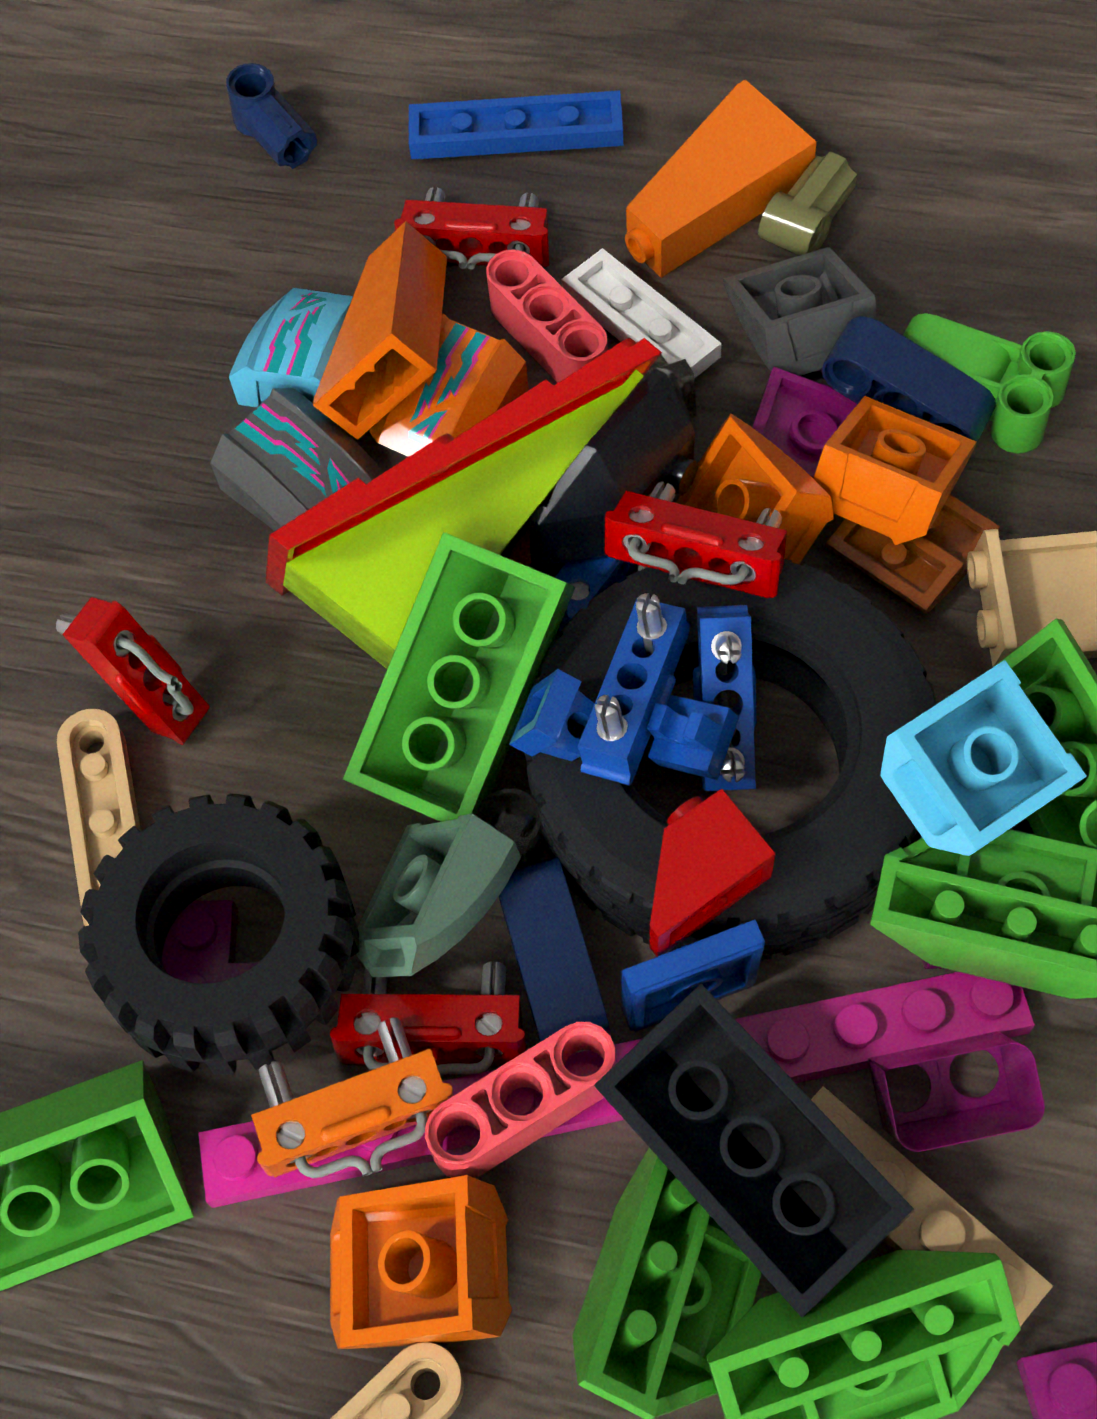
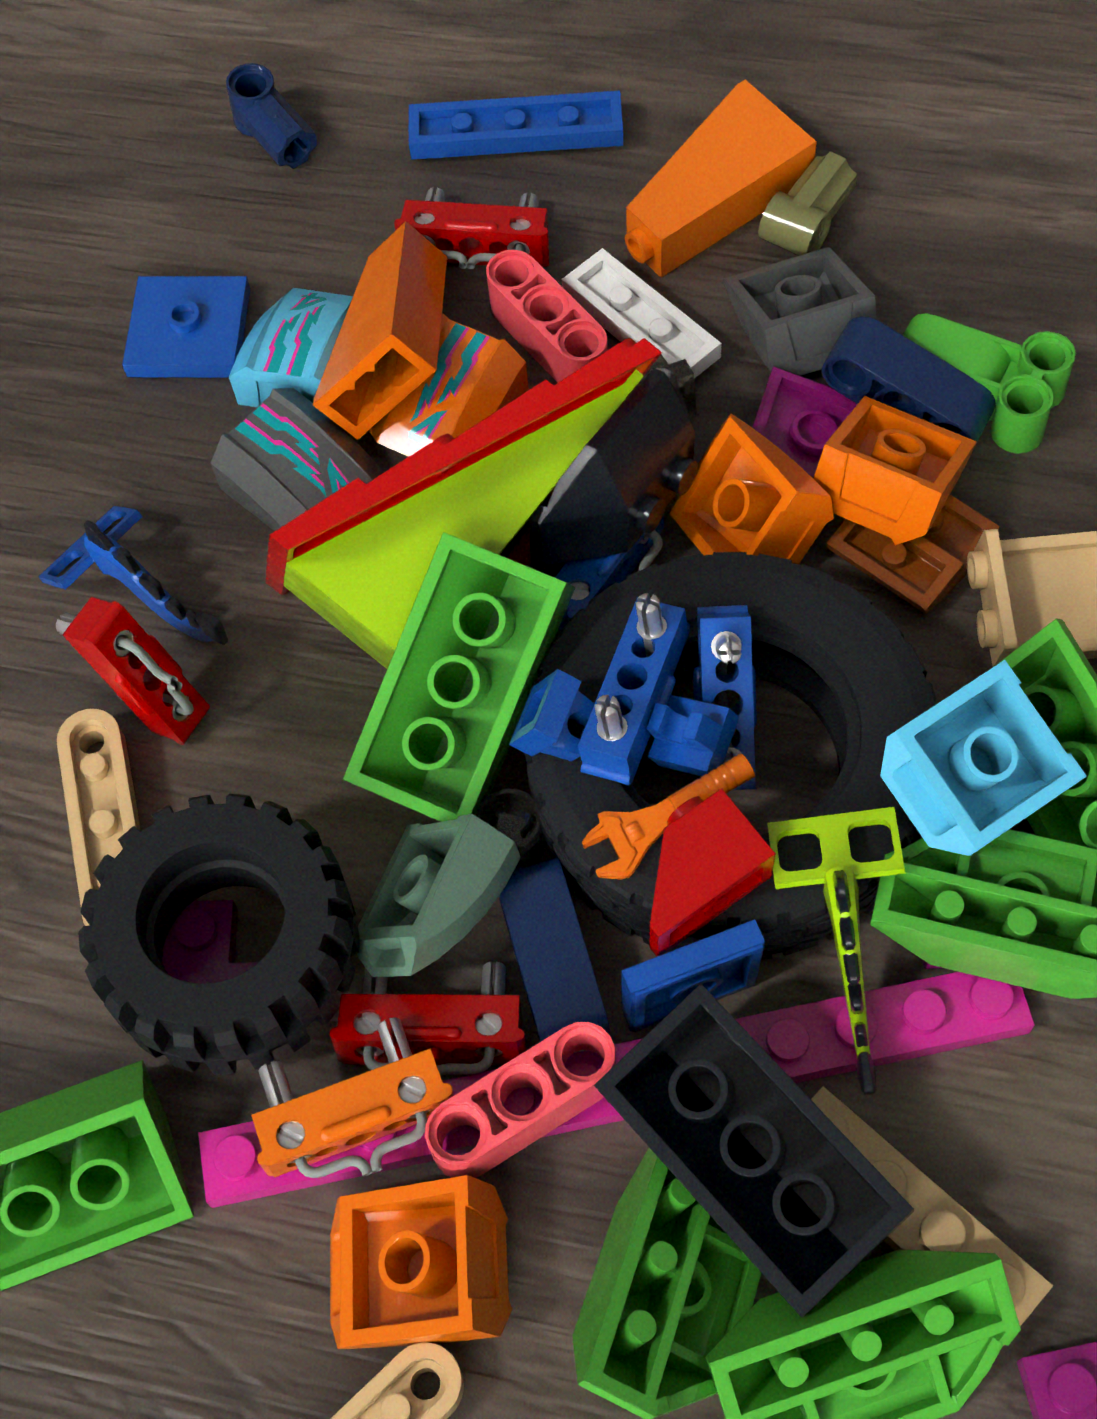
(120, 564): none -> blue piece
(186, 326): none -> blue plate
(638, 830): none -> orange piece
(697, 542): red piece -> none
(841, 893): none -> lime piece
(1009, 1107): magenta piece -> none

